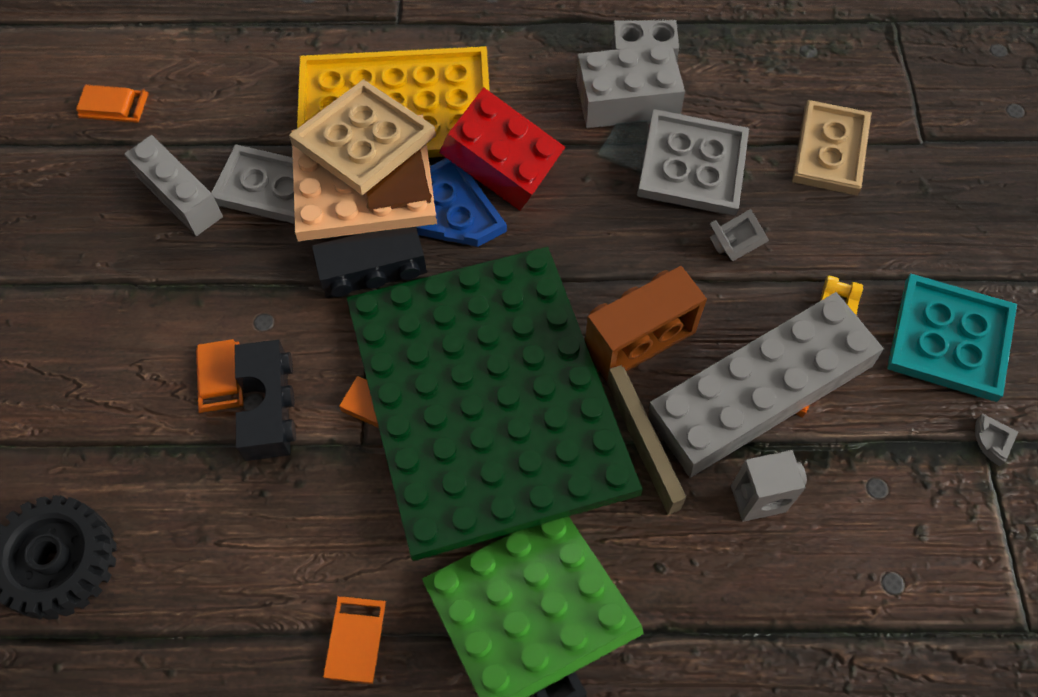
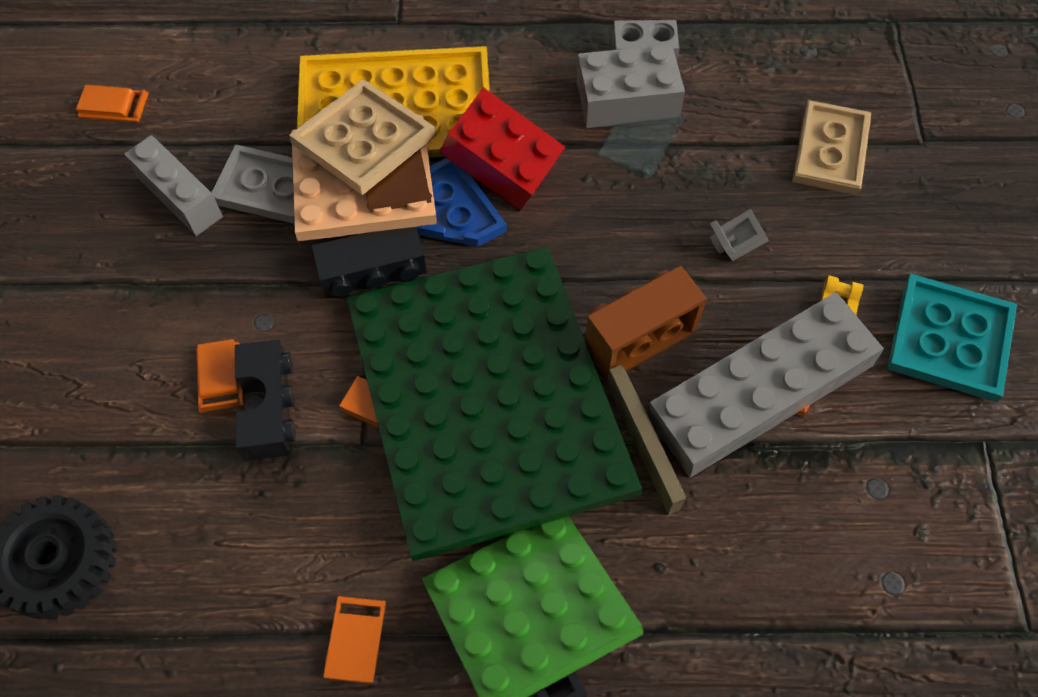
(694, 162): light grey plate -> none
(768, 485): light grey brick -> none
(994, 438): light grey tile -> none

